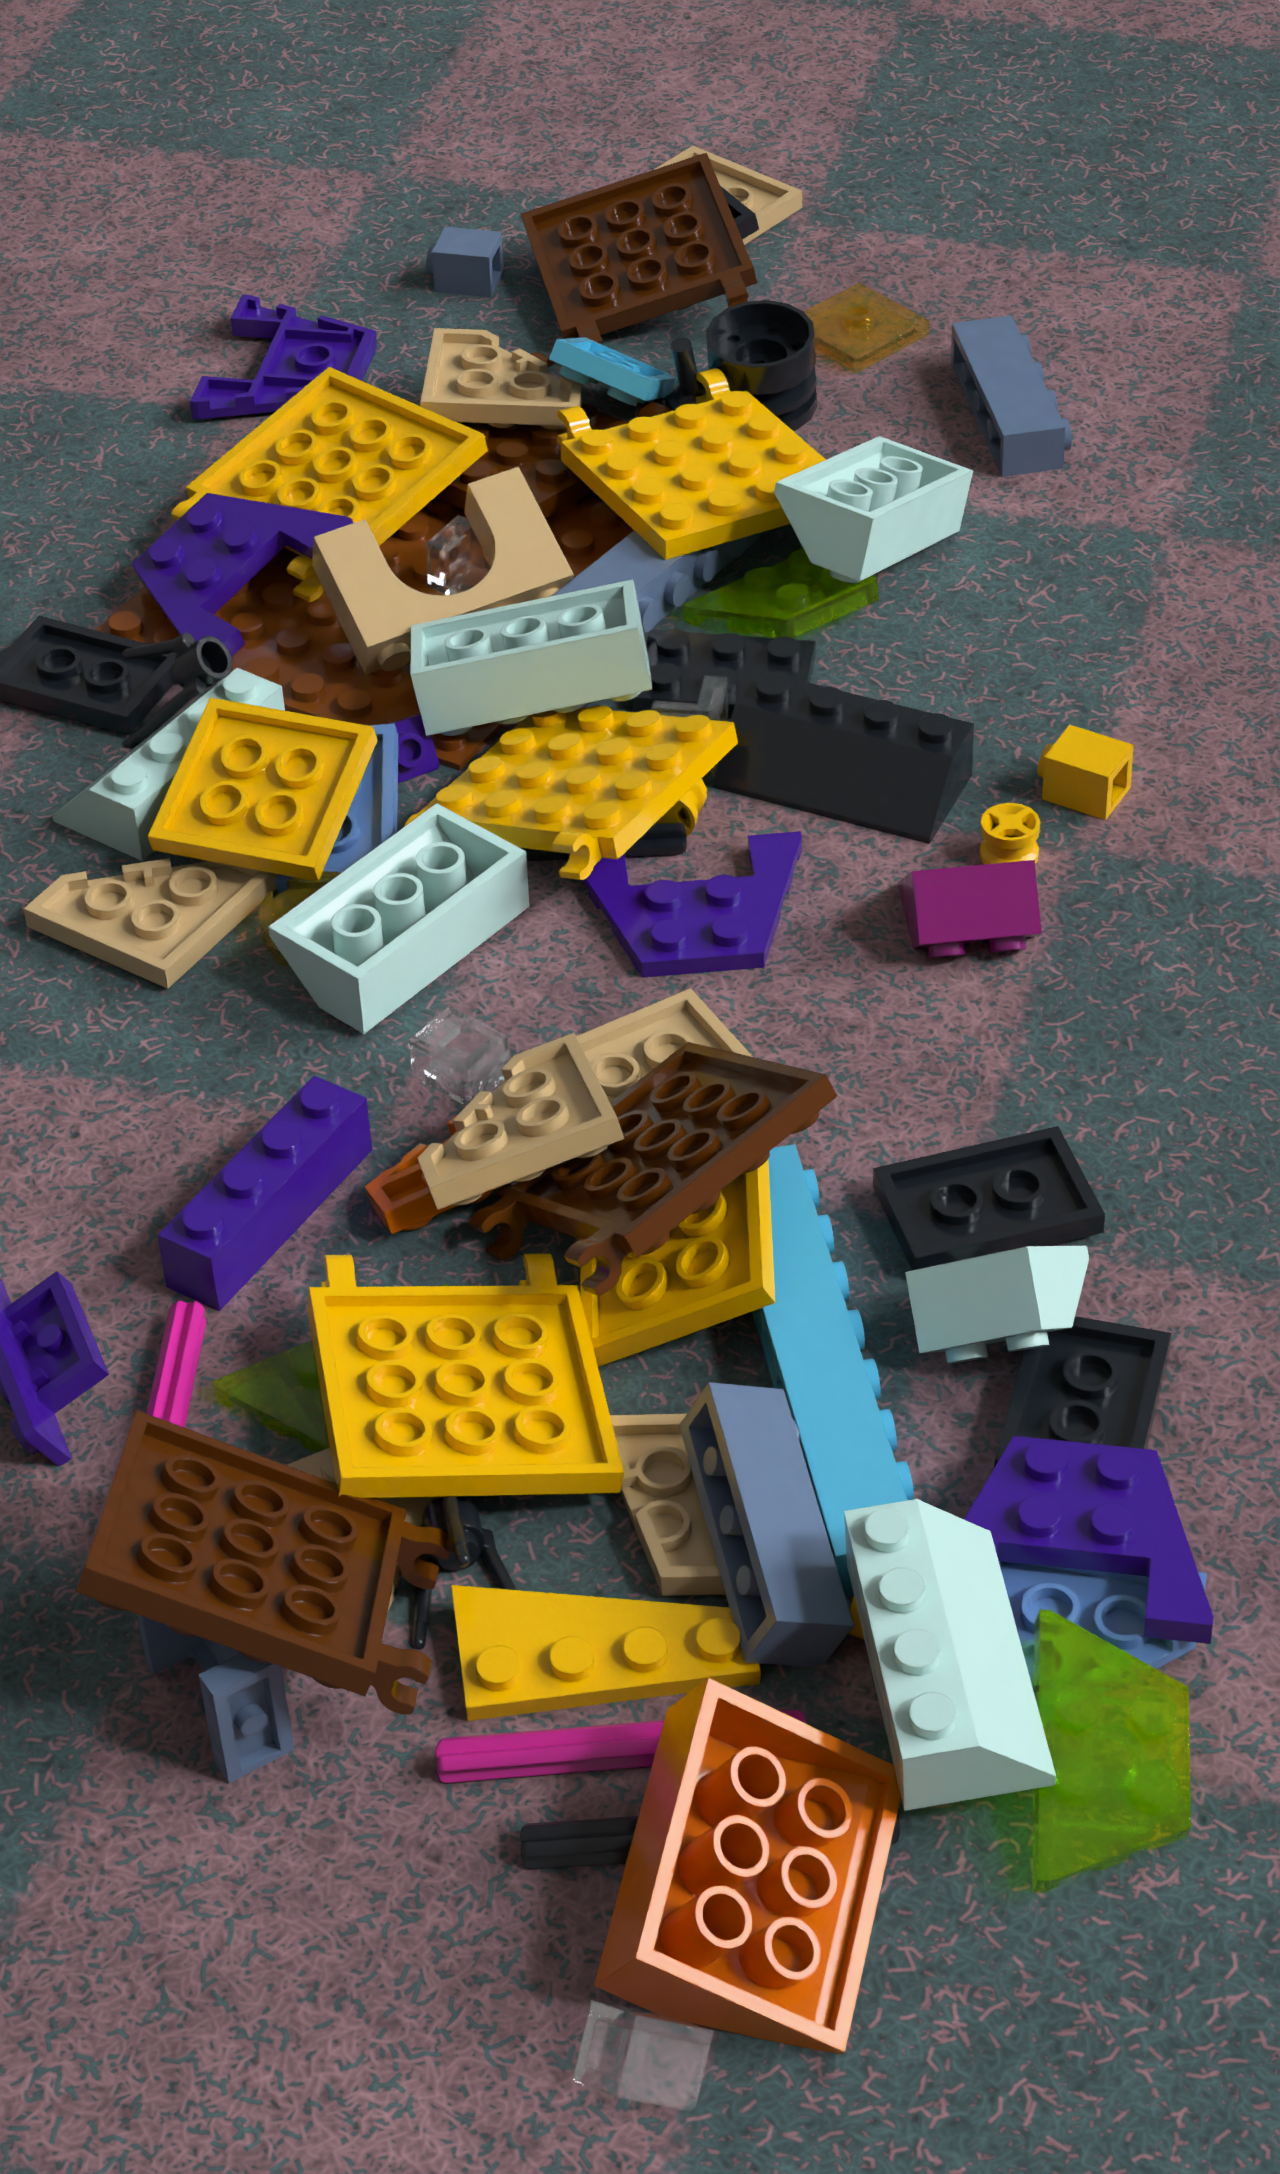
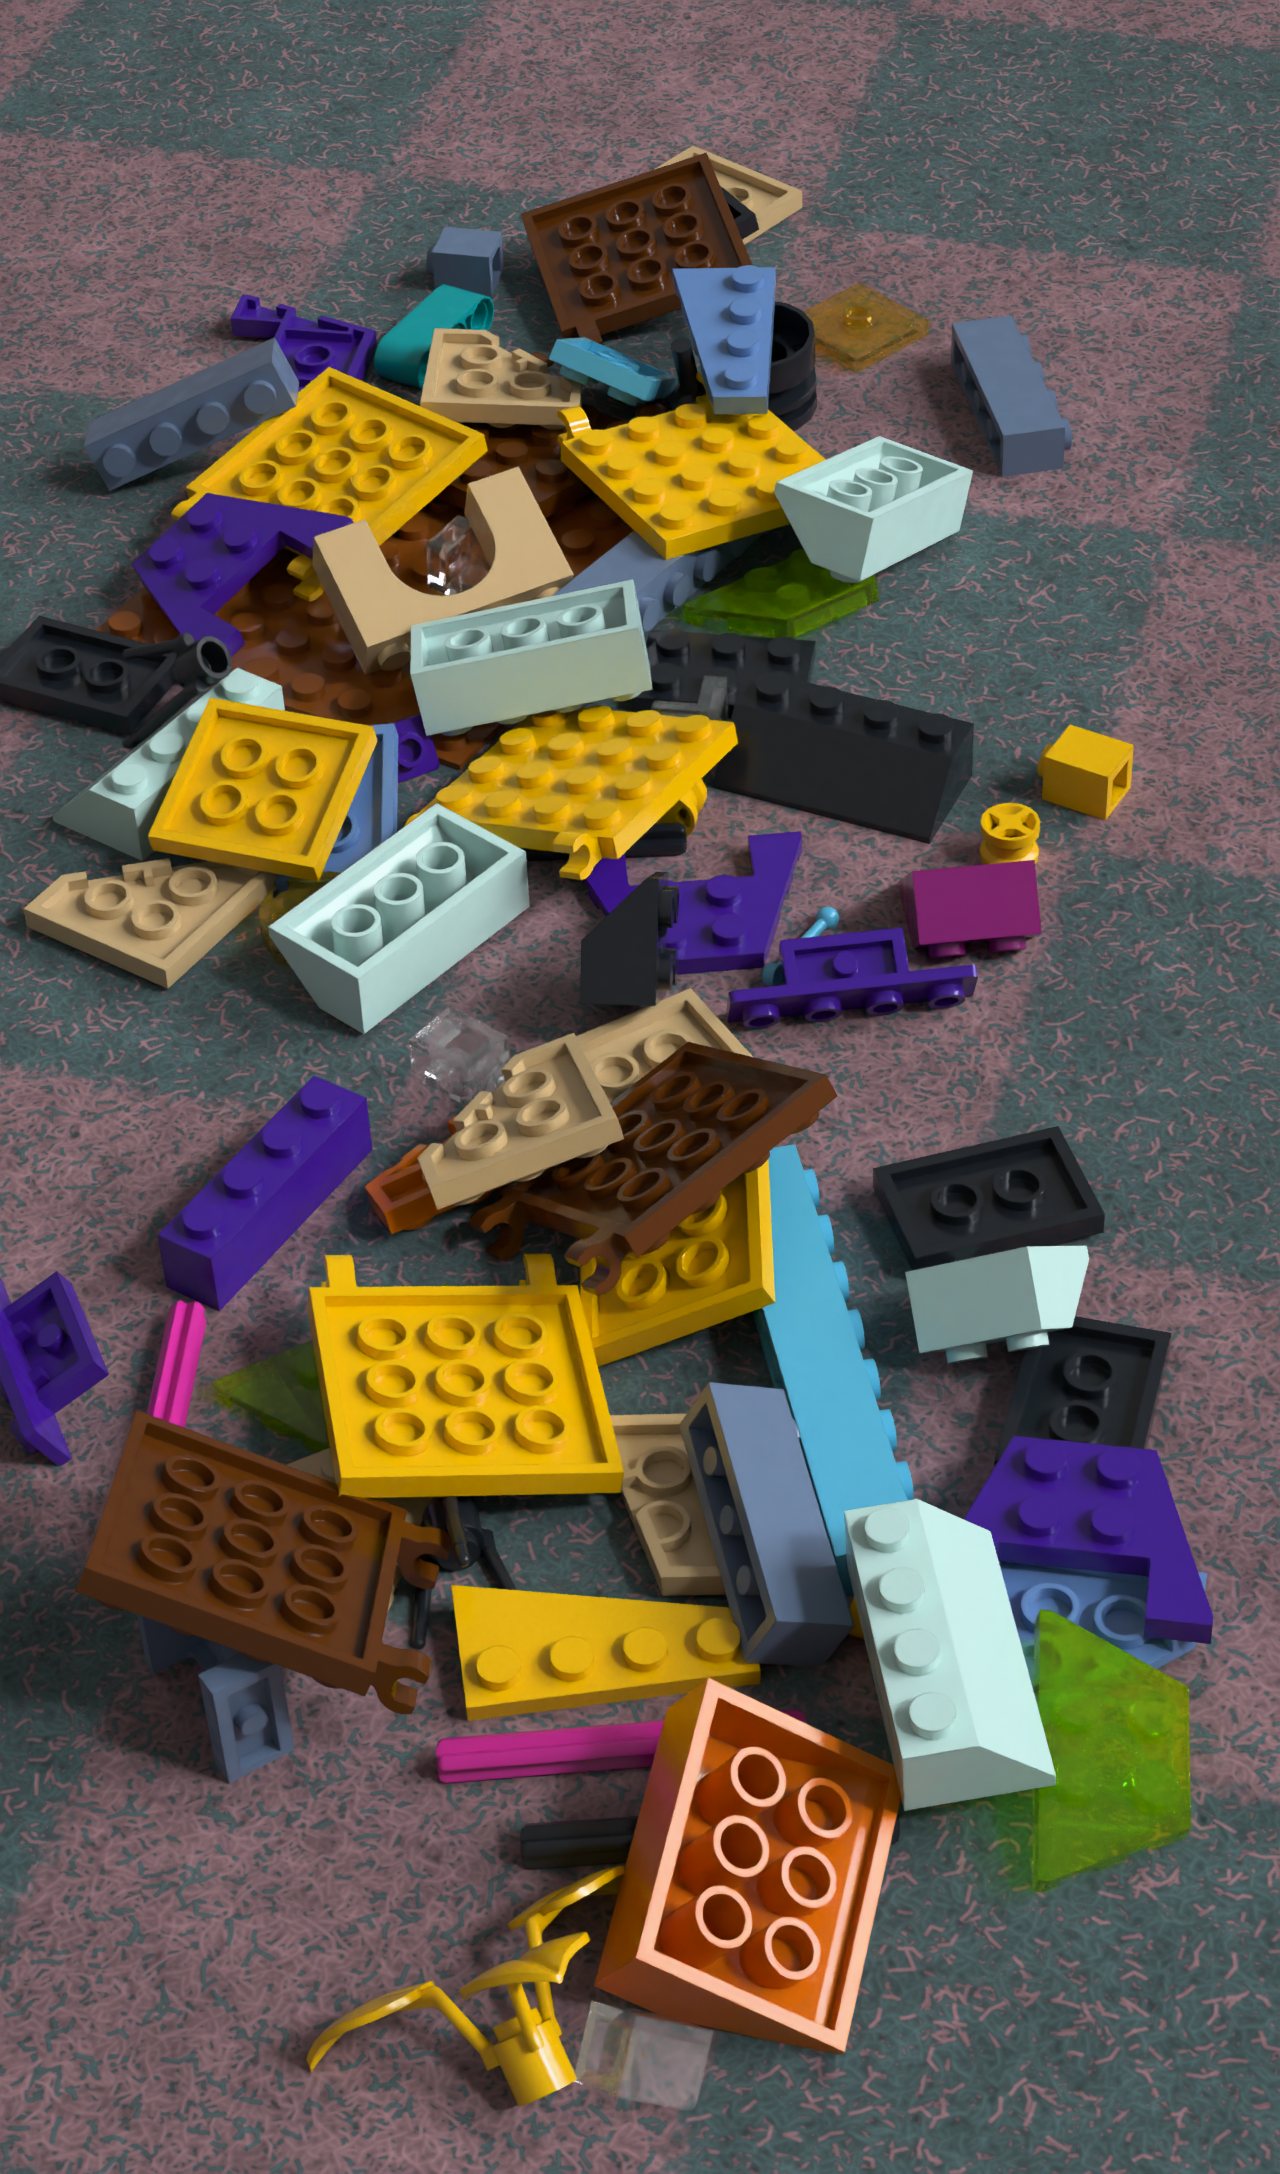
(192, 414): none -> sand blue brick
(406, 347): none -> teal beam
(528, 2042): none -> yellow plant
(628, 953): none -> black slope
(731, 332): none -> medium blue wing
(825, 919): none -> medium azure hinge
(846, 974): none -> dark purple bracket

